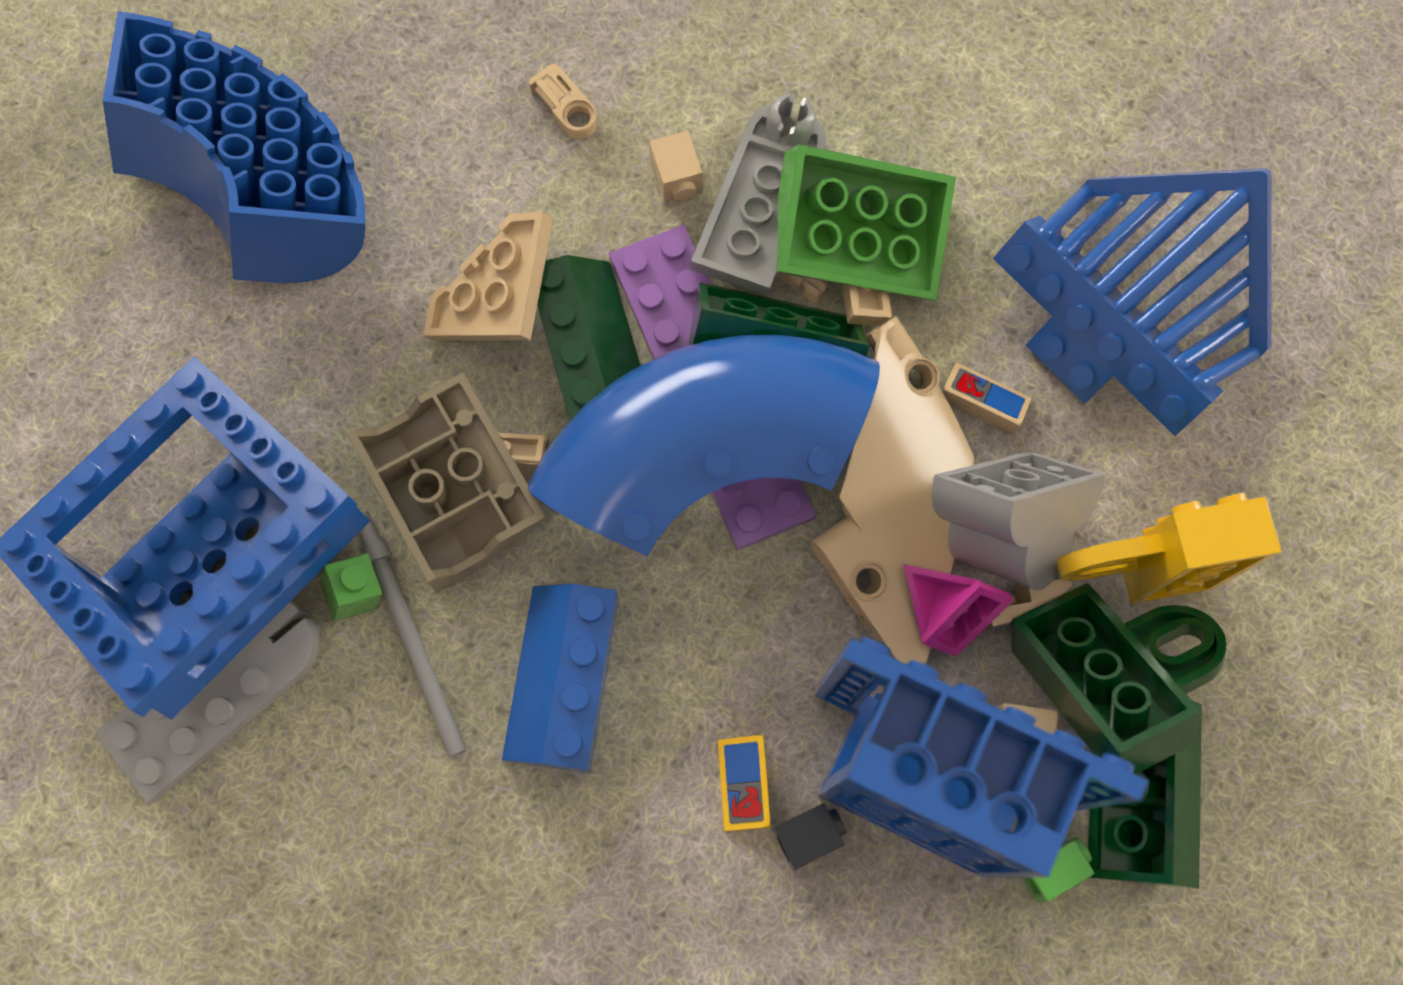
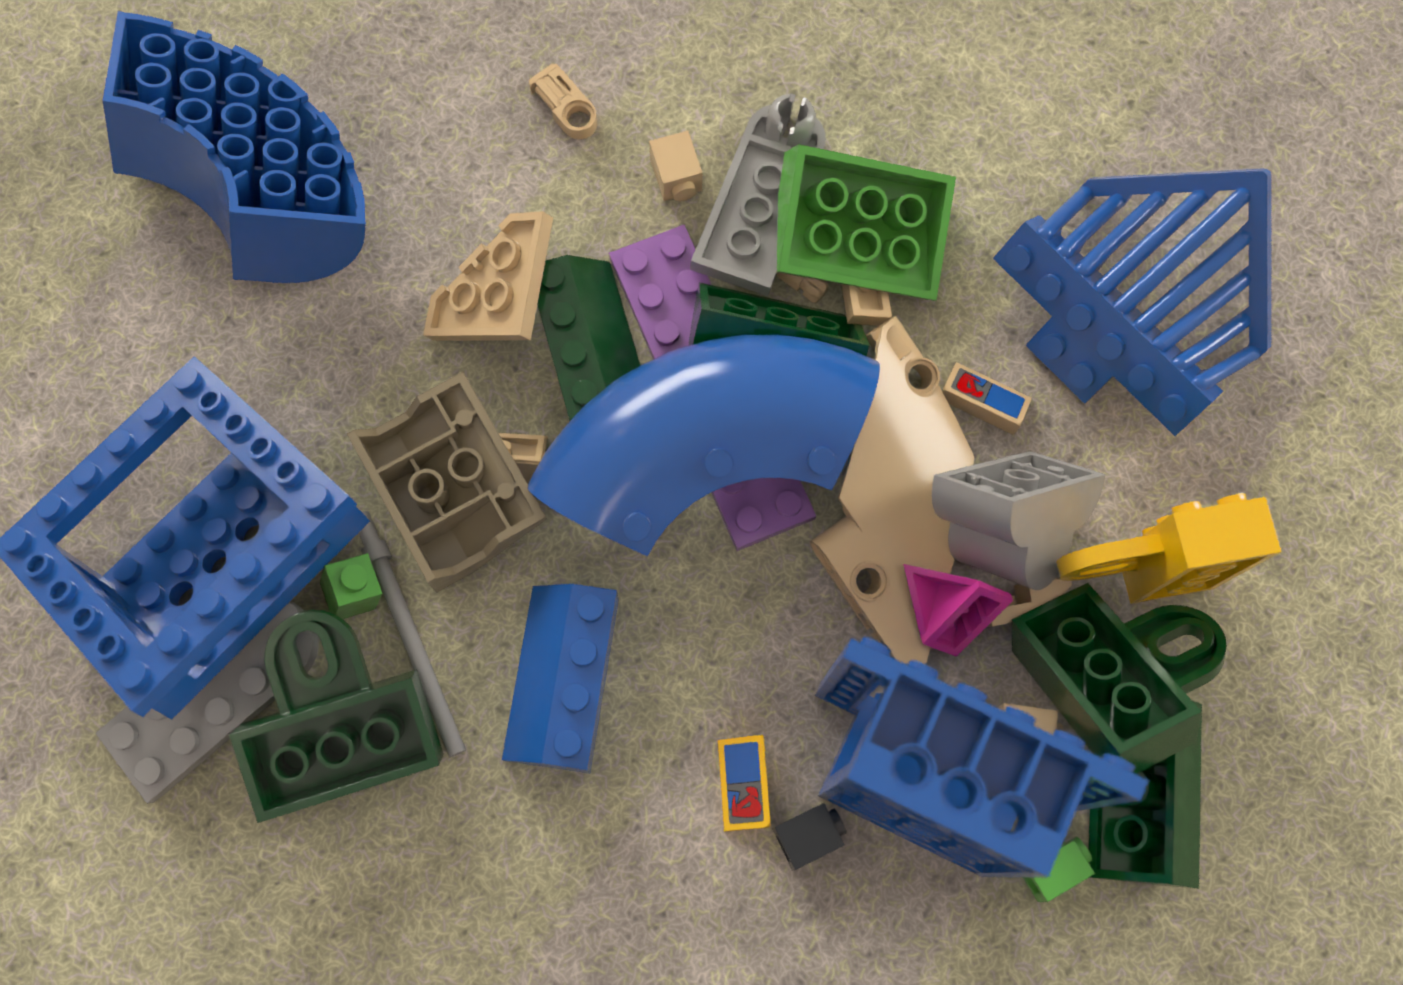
(331, 729): none -> dark green brick

